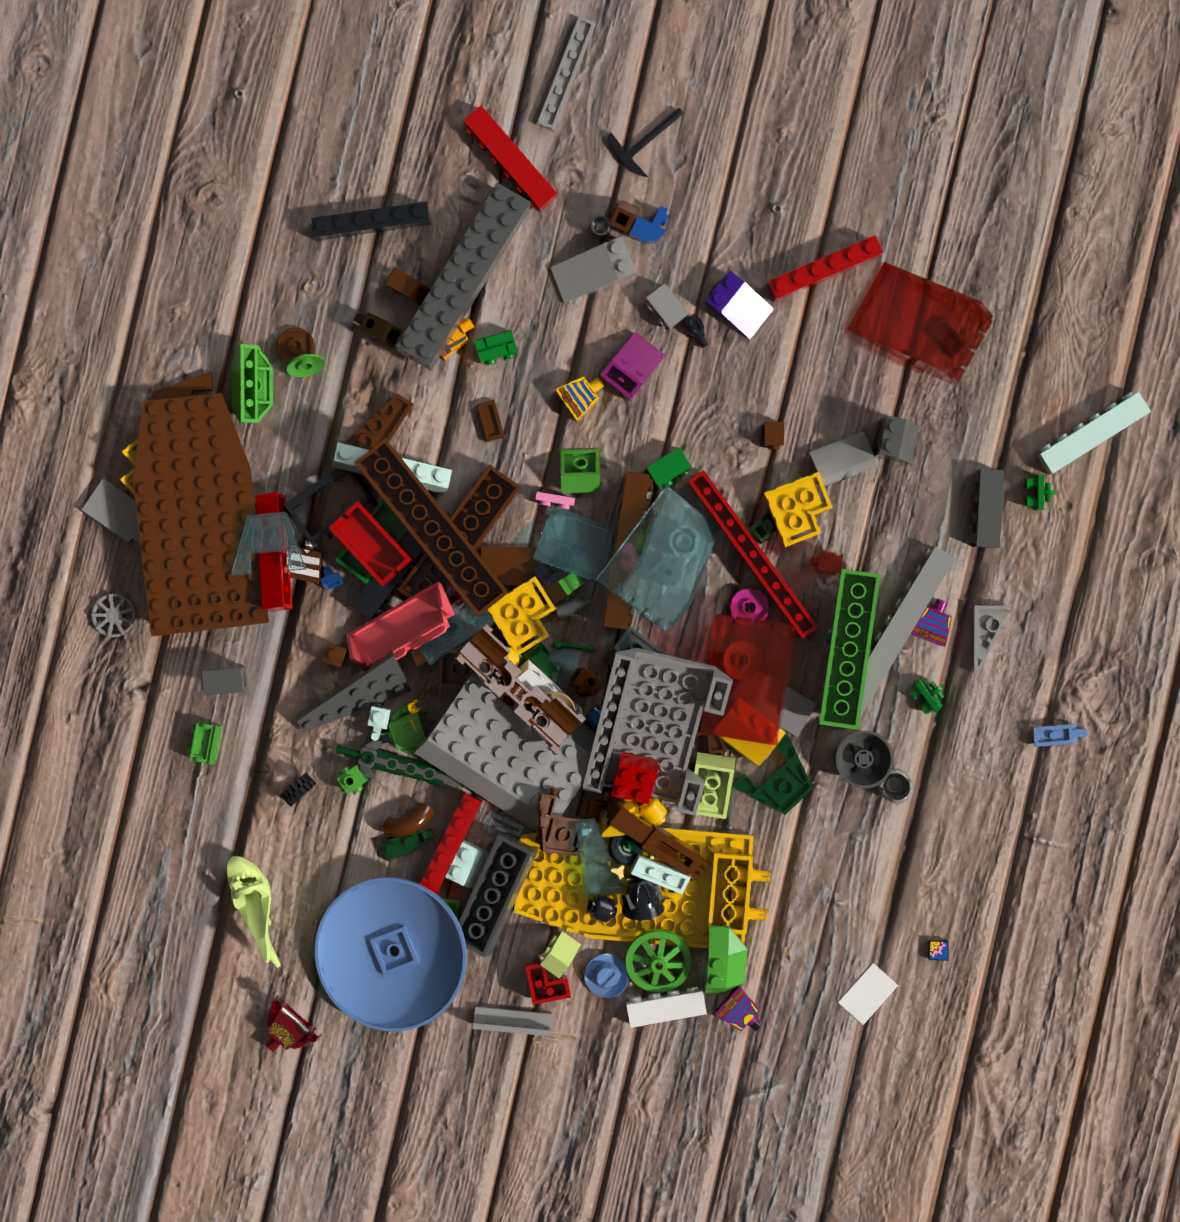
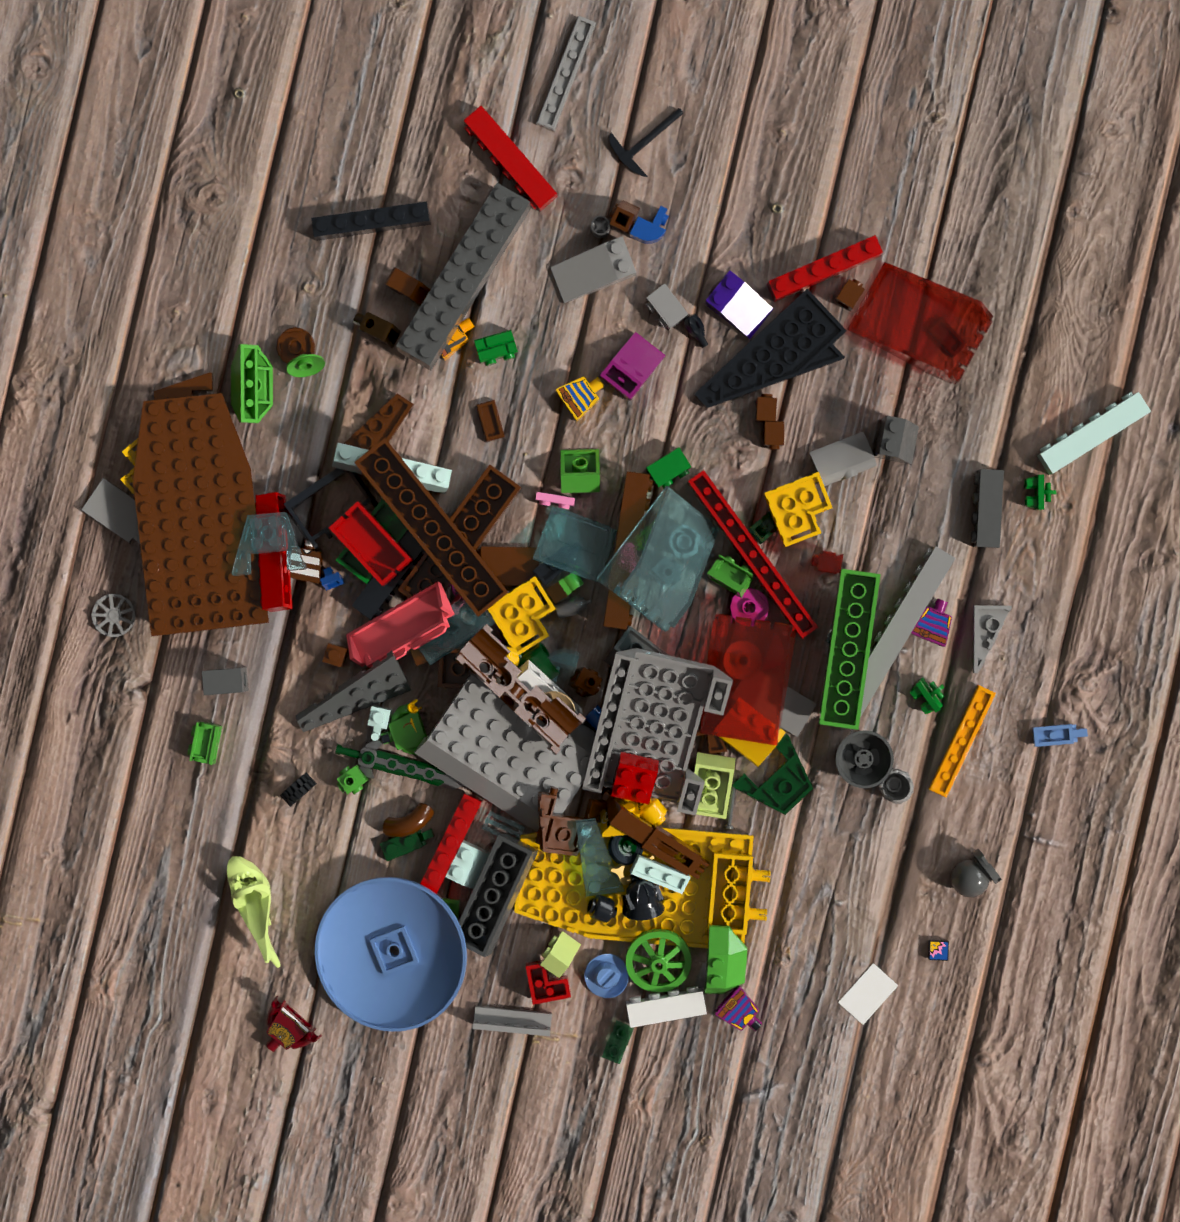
(590, 648): green hinge -> none
(617, 1042): none -> clear green slope
(730, 575): none -> bright green hinge
(766, 408): none -> reddish brown brick
(787, 347): none -> black wing
(850, 294): none -> reddish brown brick
(962, 741): none -> light orange tile
(973, 875): none -> dark grey tile

